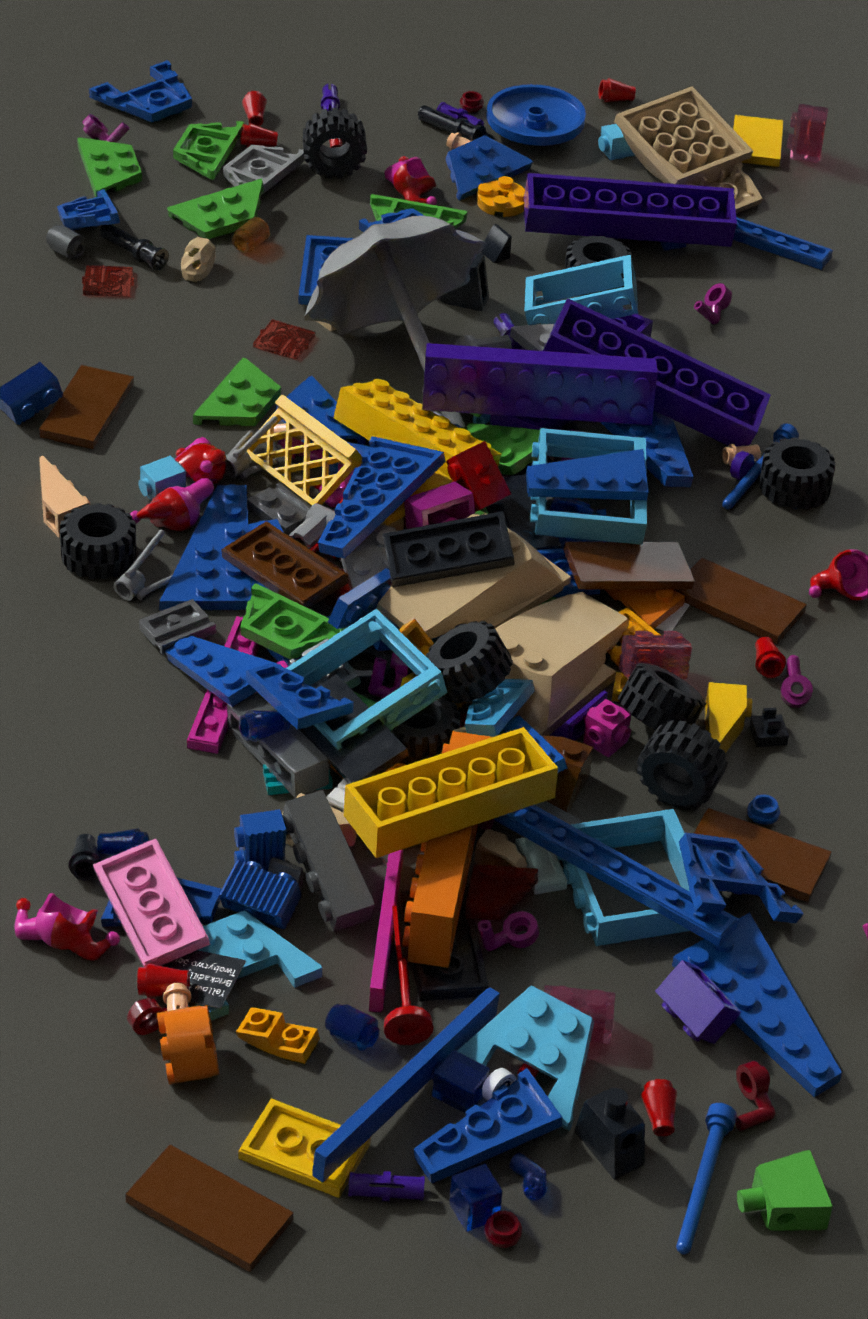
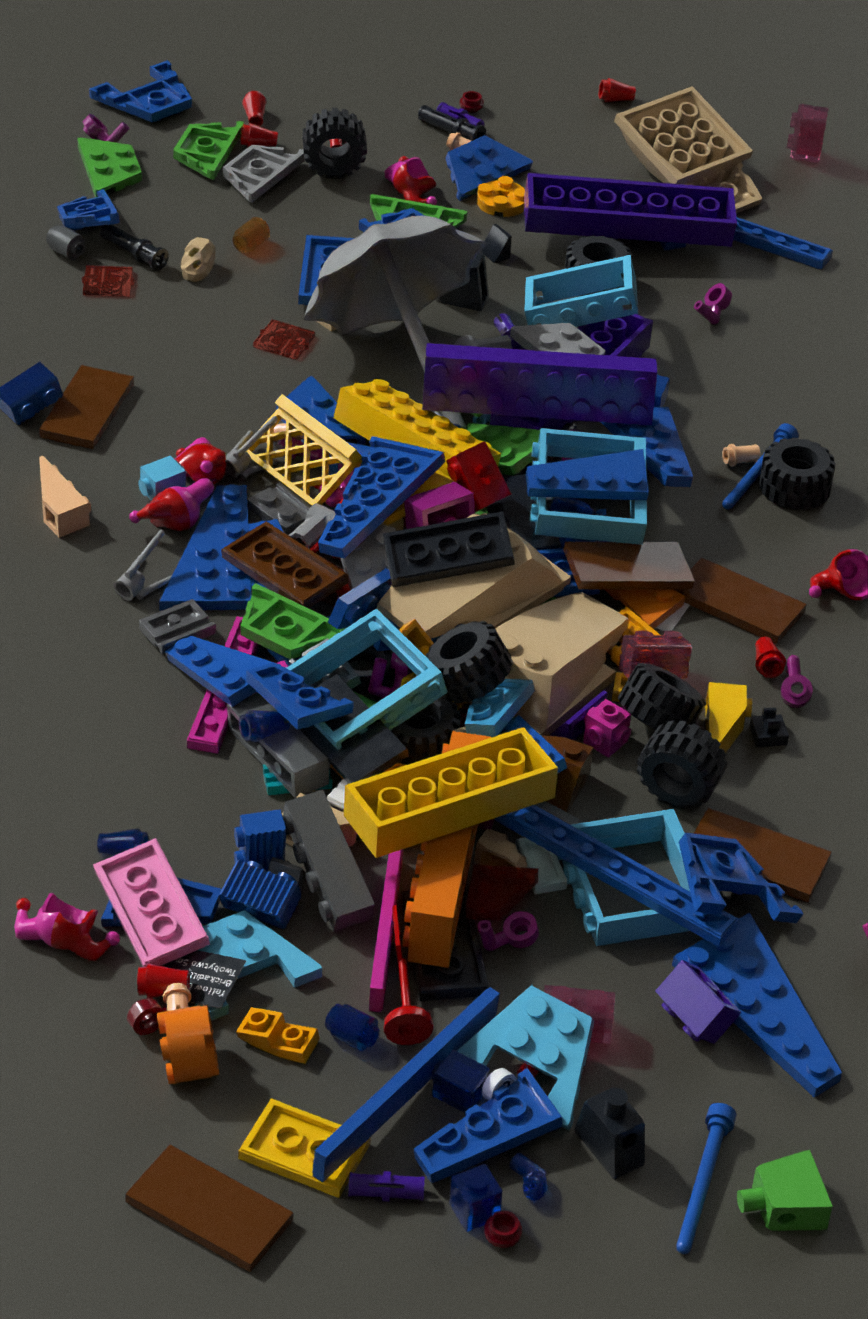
(83, 858): black cone -> none
(98, 541): black tyre -> none
(220, 211): bright green wing -> none
(240, 397): bright green wing -> none
(330, 98): dark purple pin -> none
(536, 115): blue dish -> none
(613, 143): medium azure brick -> none
(660, 1103): red cone -> none
(684, 386): dark purple brick -> none
(741, 464): dark purple tile -> none
(754, 1084): dark red plate -> none
(763, 137): yellow tile -> none
(763, 809): blue plate -> none

